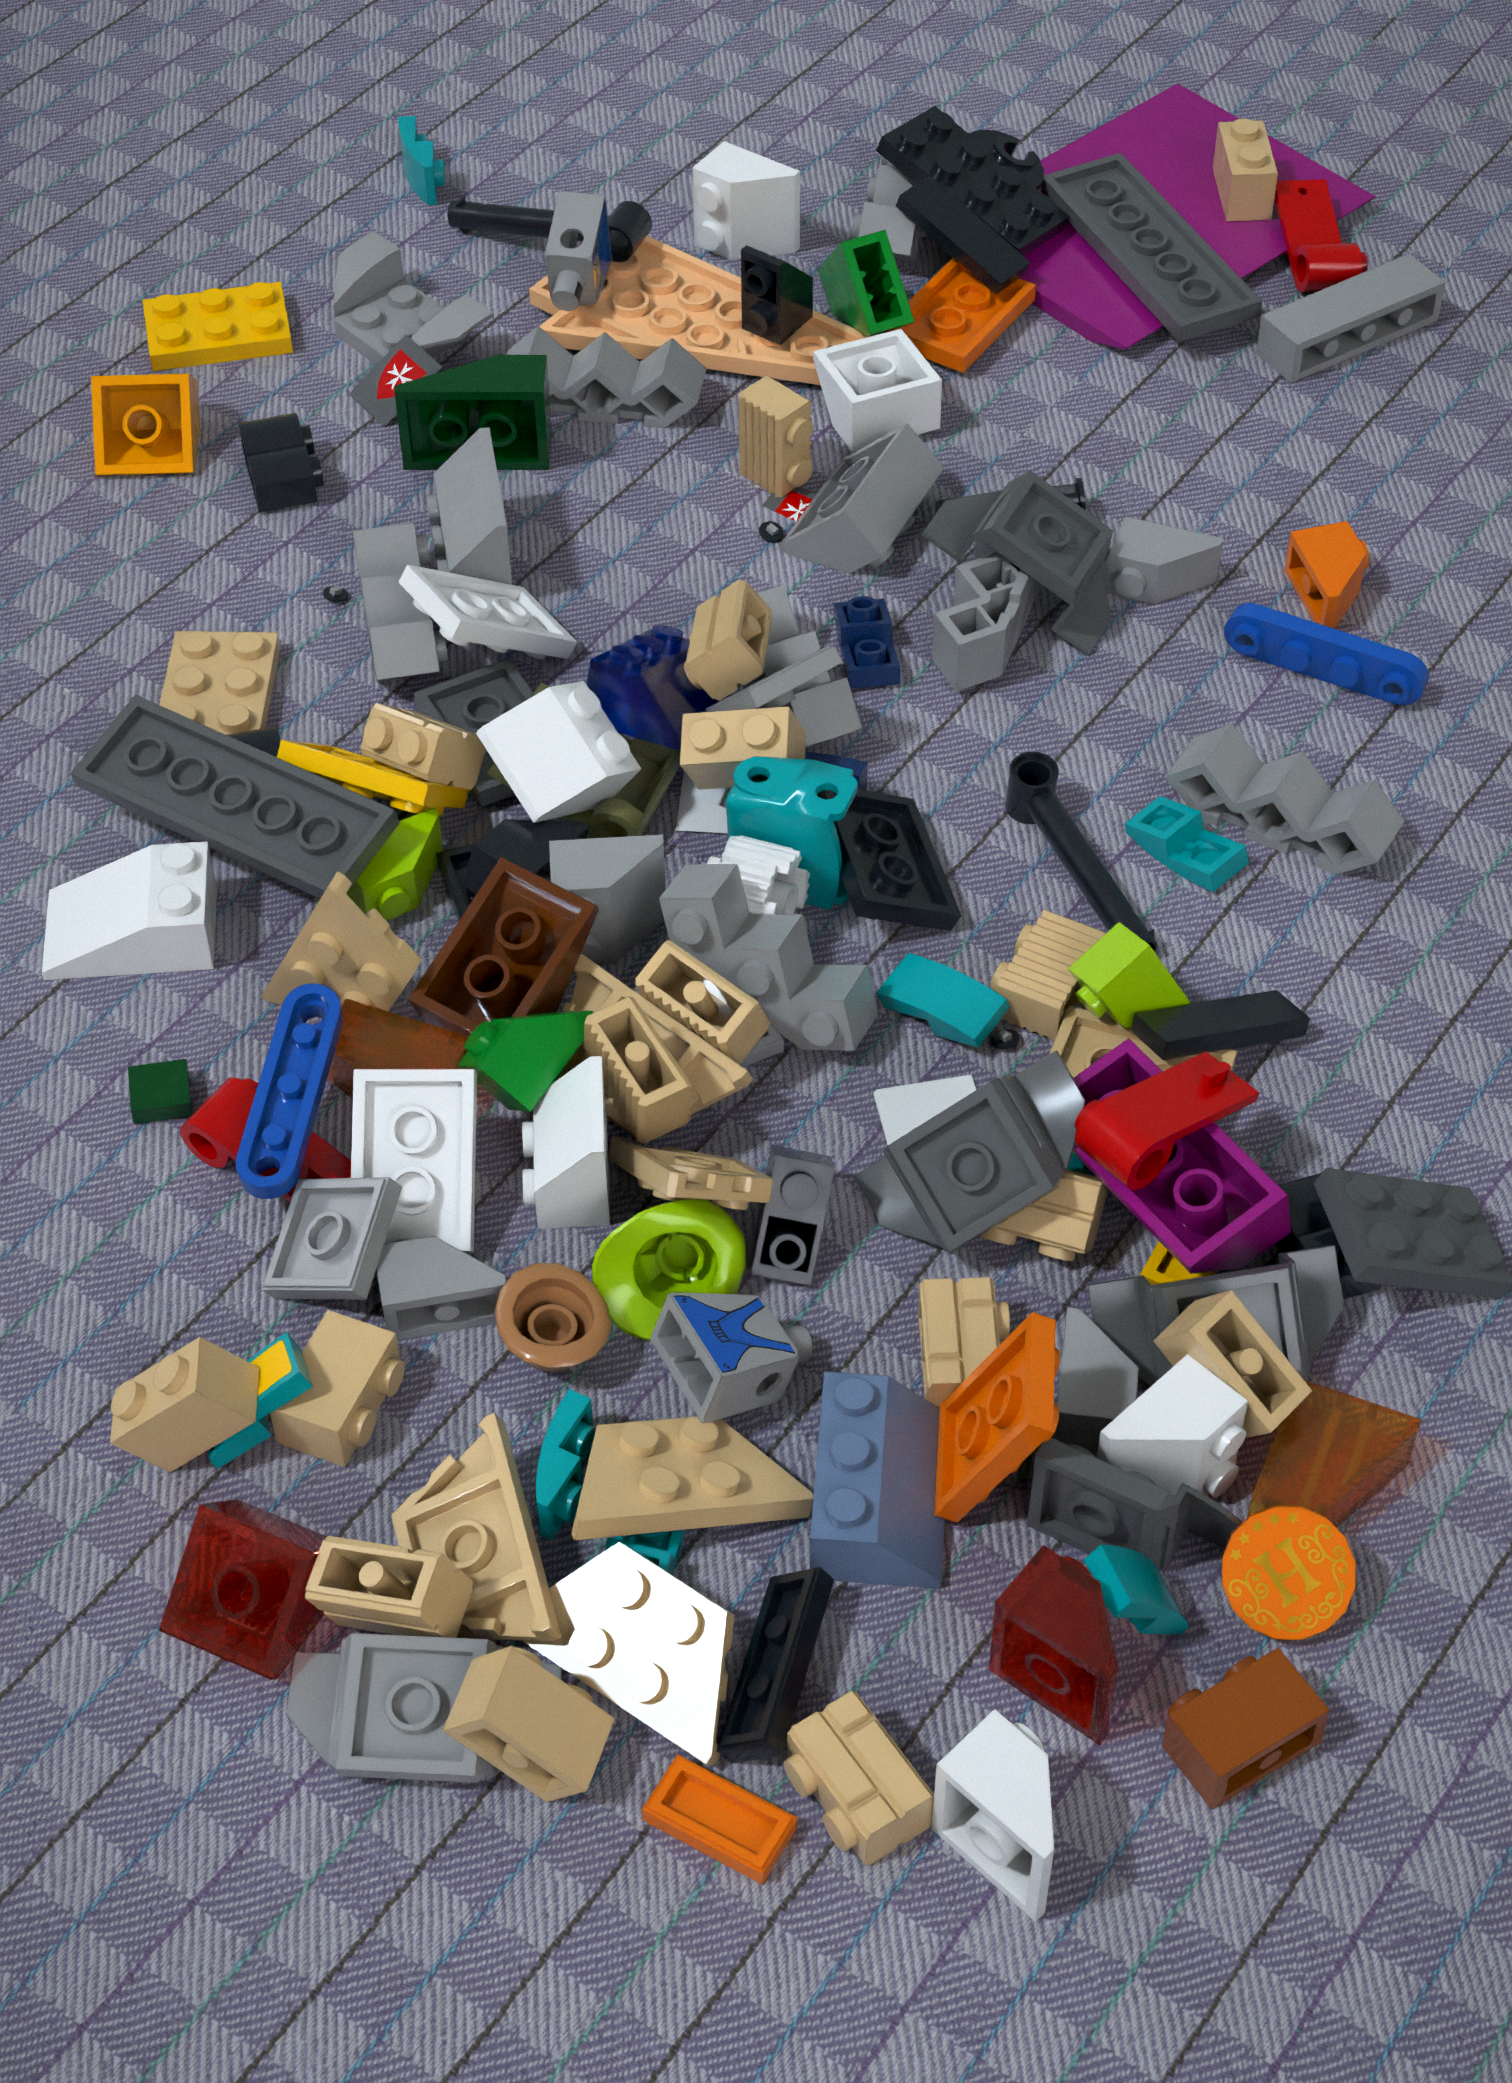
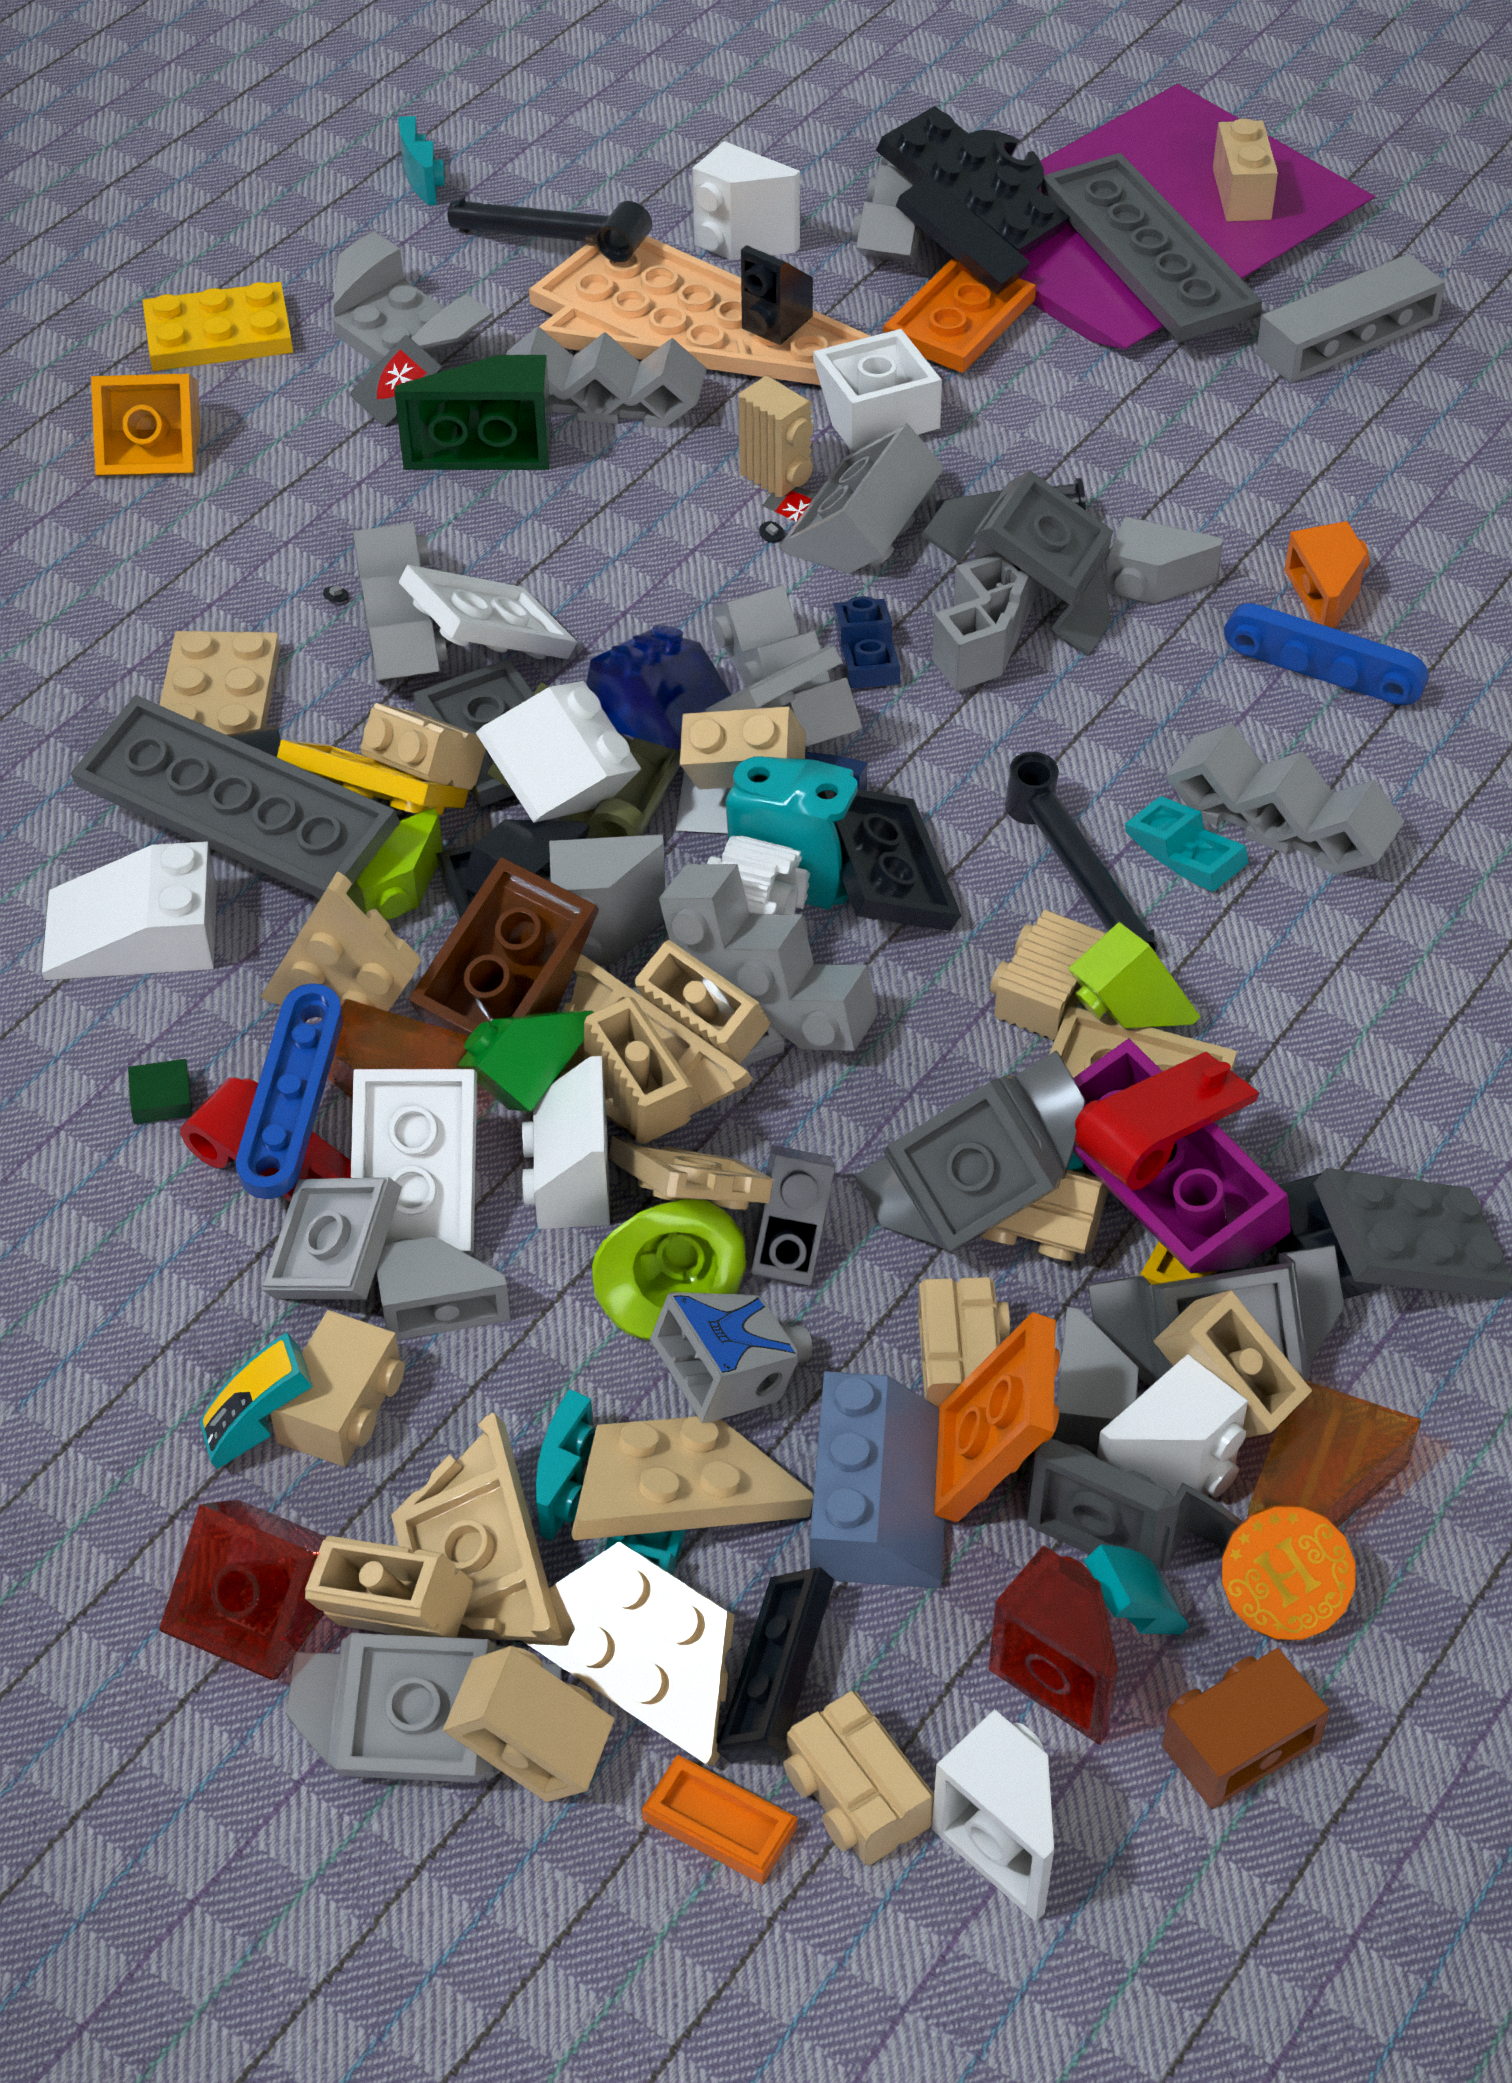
(184, 1404): tan brick -> none
(279, 461): black brick -> none
(470, 513): light grey slope -> none
(552, 1317): medium nougat hat -> none
(579, 272): light grey torso -> none
(728, 641): tan brick -> none
(866, 285): green slope -> none
(911, 1105): white sticker -> none
(946, 998): teal slope -> none
(1005, 1039): black piece -> none
(1219, 1024): black tile -> none
(1313, 237): red door -> none

